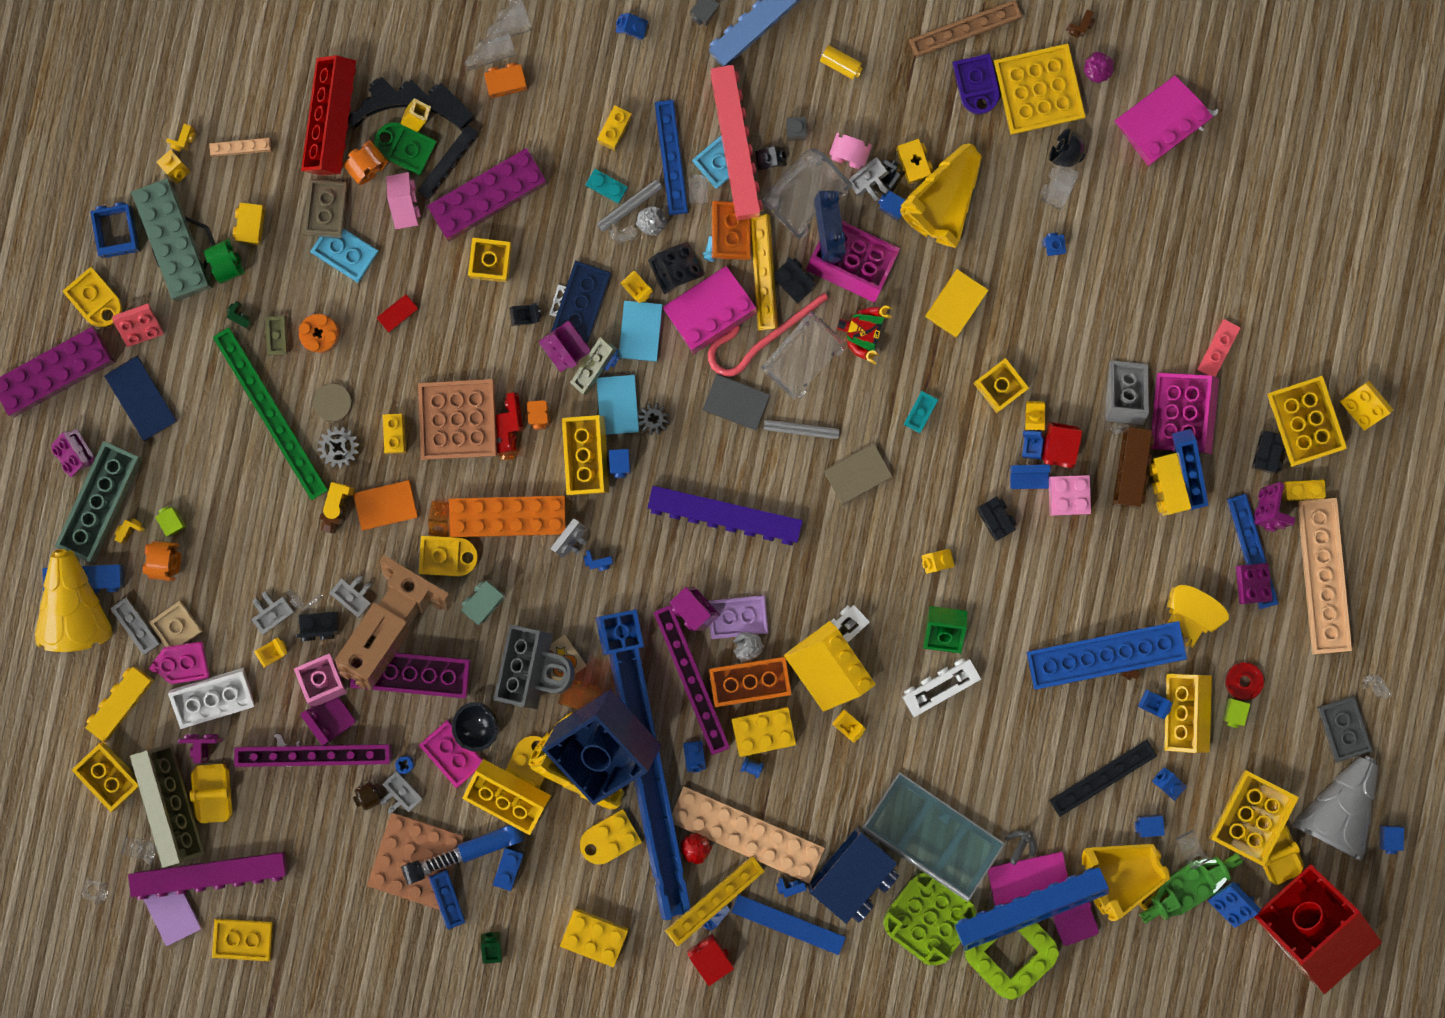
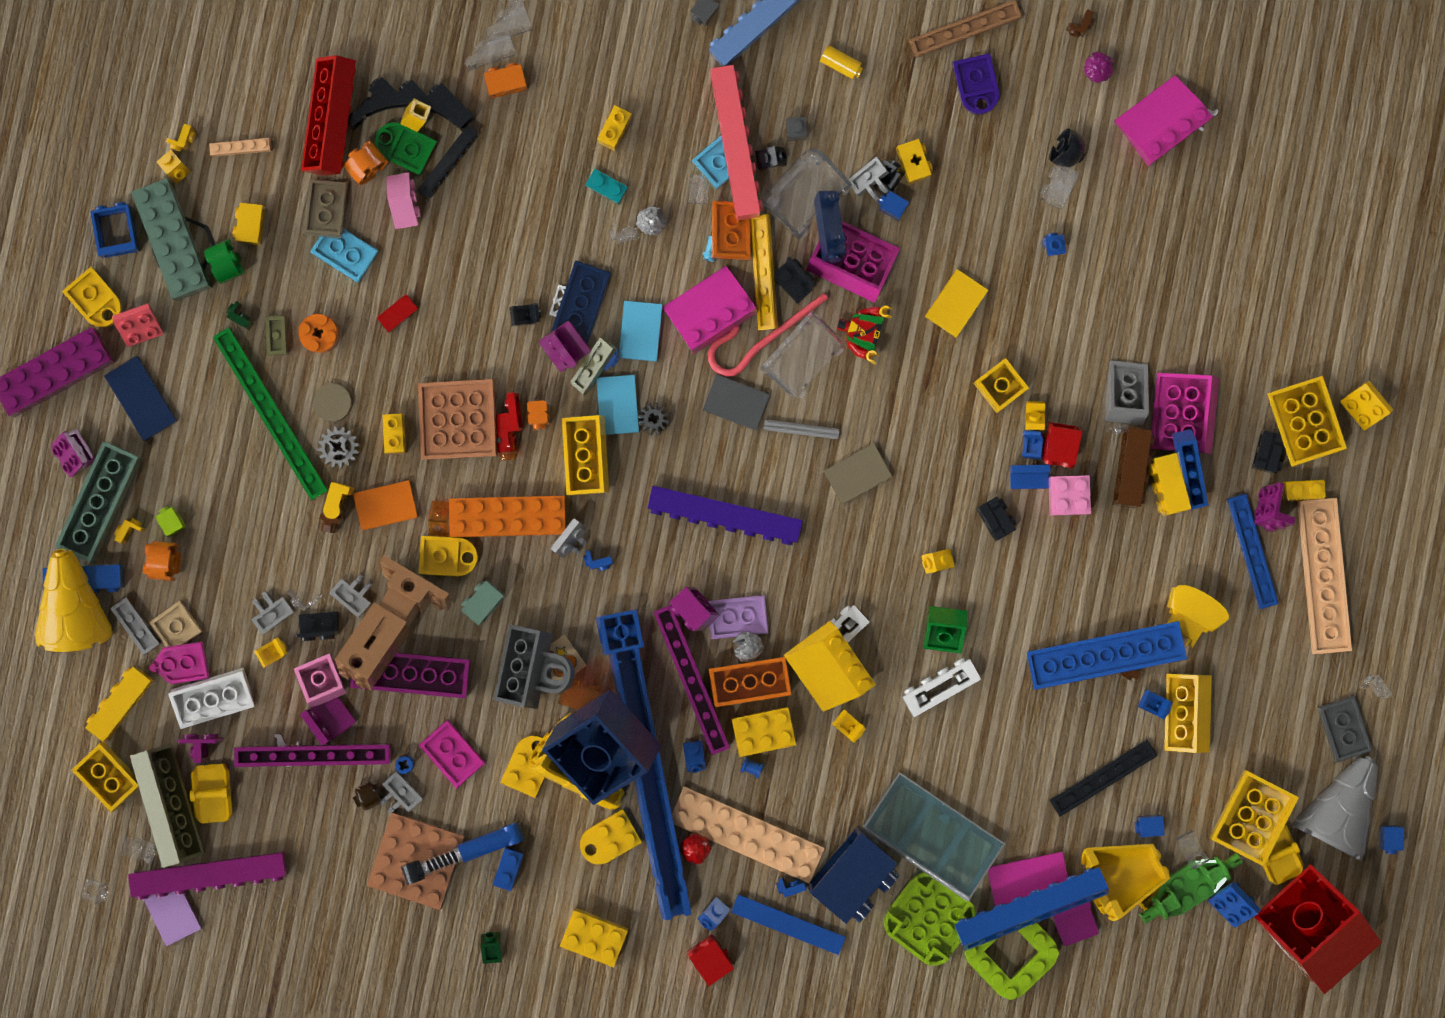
(242, 939): yellow tile -> none
(446, 899): blue tile -> none
(475, 726): black cylinder -> none
(487, 194): magenta brick -> none
(490, 260): yellow brick -> none
(506, 796): yellow brick -> none
(619, 463): blue brick -> none
(629, 205): light grey axle -> none
(631, 25): blue bracket -> none
(636, 287): yellow bracket -> none
(671, 157): blue tile -> none
(675, 267): black bracket -> none
(714, 901): yellow plate -> none
(850, 150): bright pink brick -> none
(920, 412): teal plate -> none
(943, 199): yellow cone -> none
(1026, 837): dark grey piece -> none
(1039, 89): yellow plate -> none
(1169, 783): blue bracket -> none
(1218, 348): coral plate -> none
(1236, 713): lime brick -> none
(1253, 583): magenta bracket -> none
(1255, 685): red tile -> none

